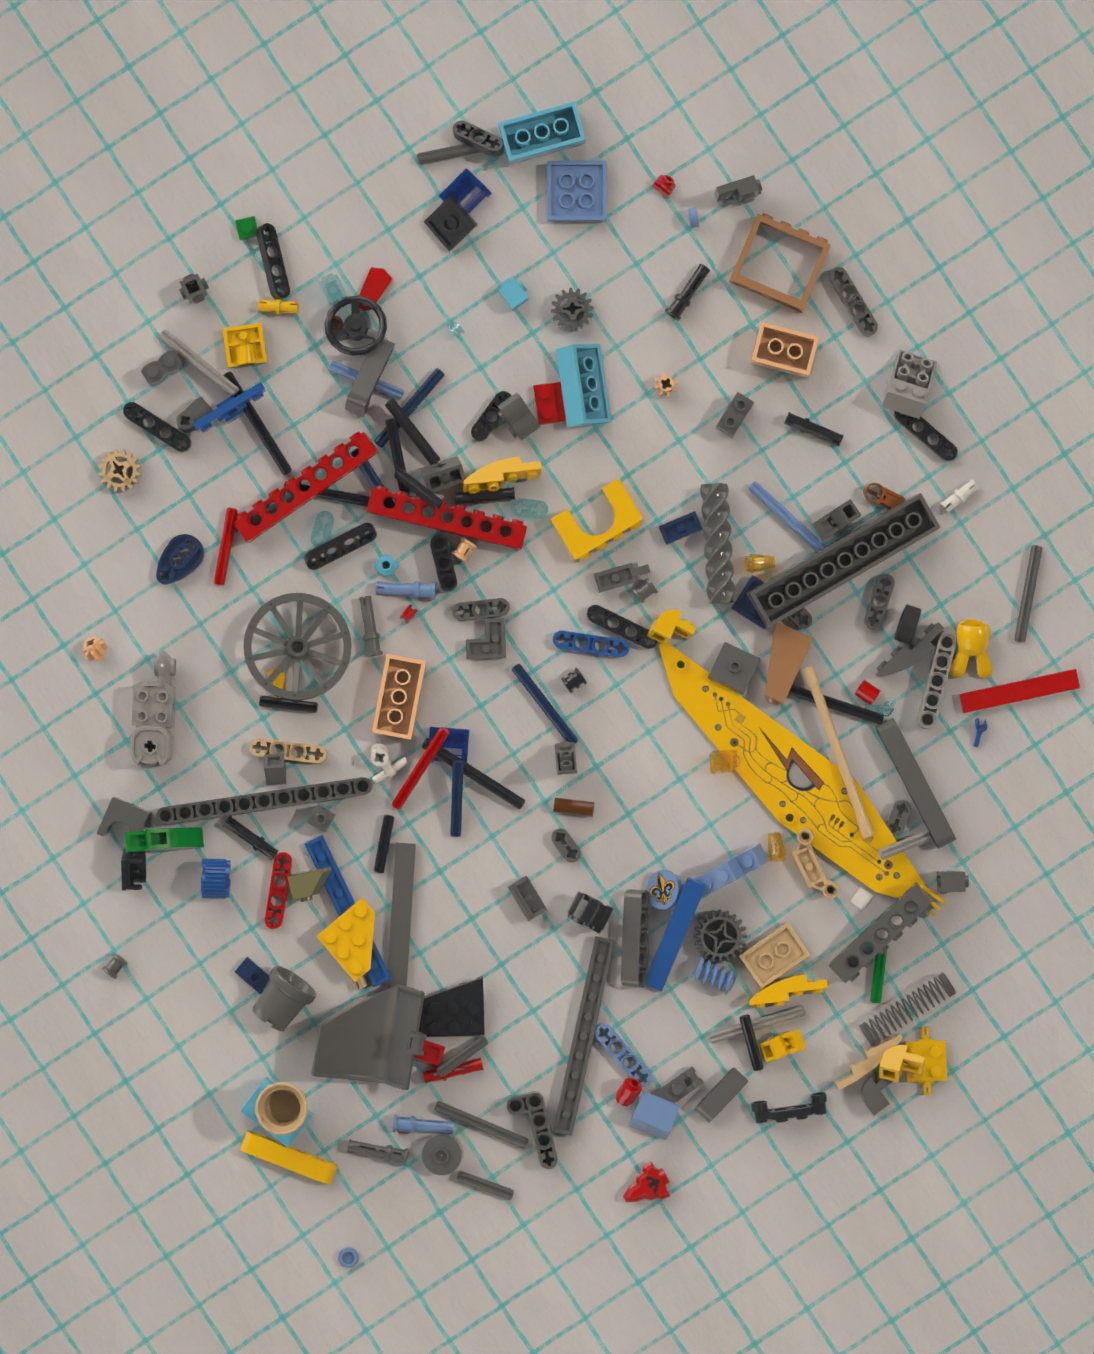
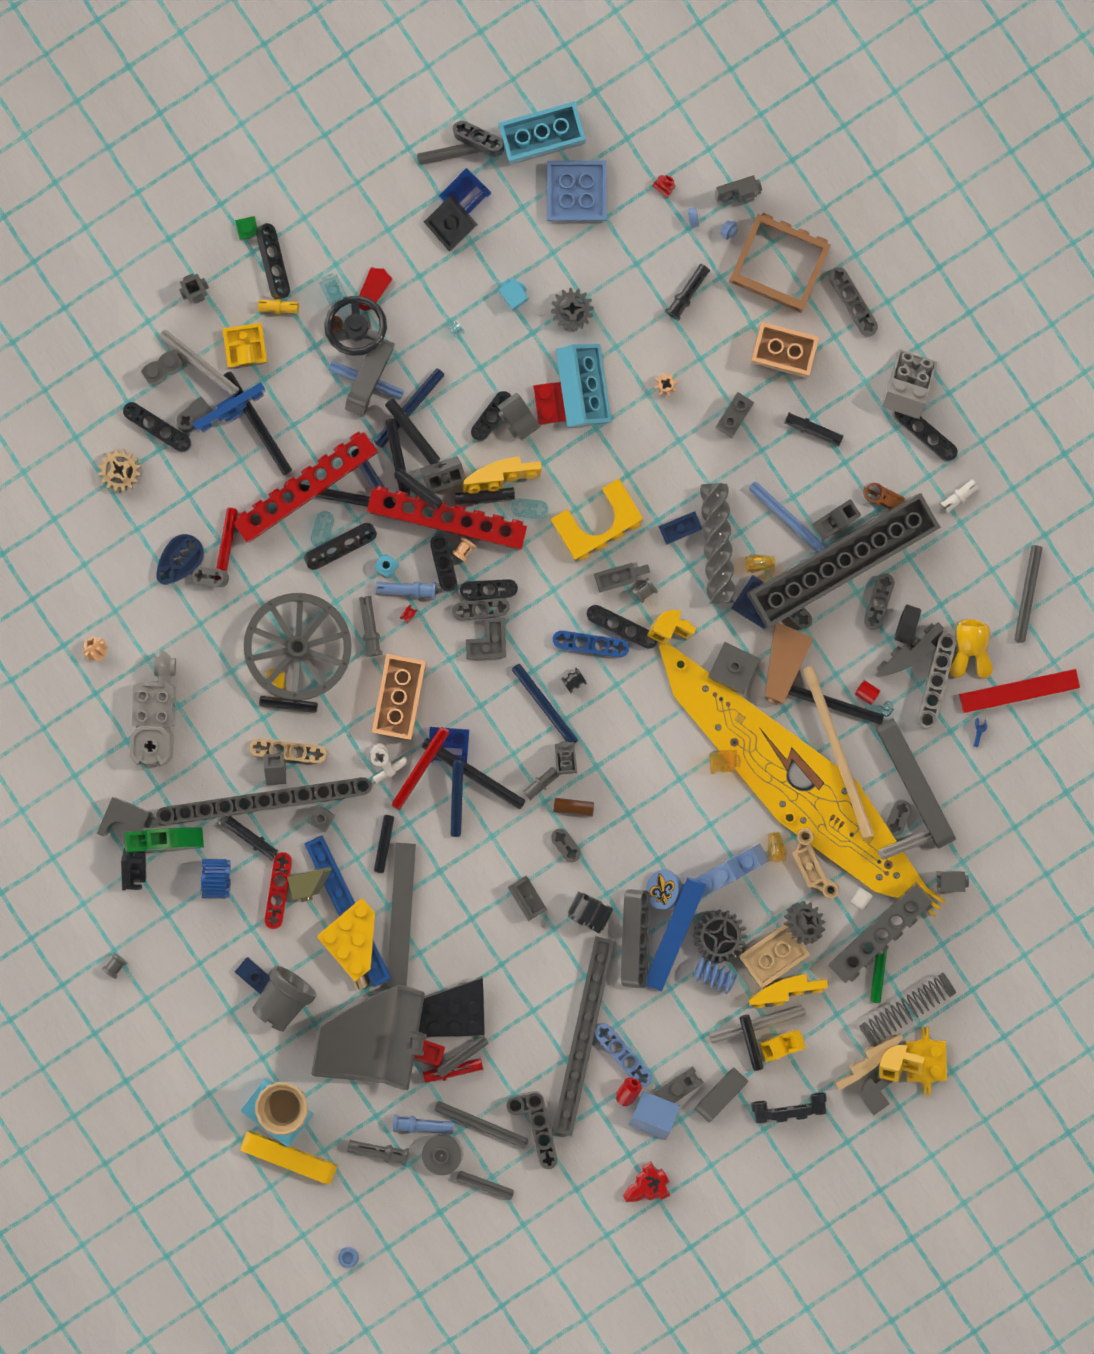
(209, 581): none -> dark grey beam
(474, 585): none -> black beam
(541, 783): none -> dark grey axle
(729, 229): none -> medium blue plate
(804, 921): none -> dark grey gear

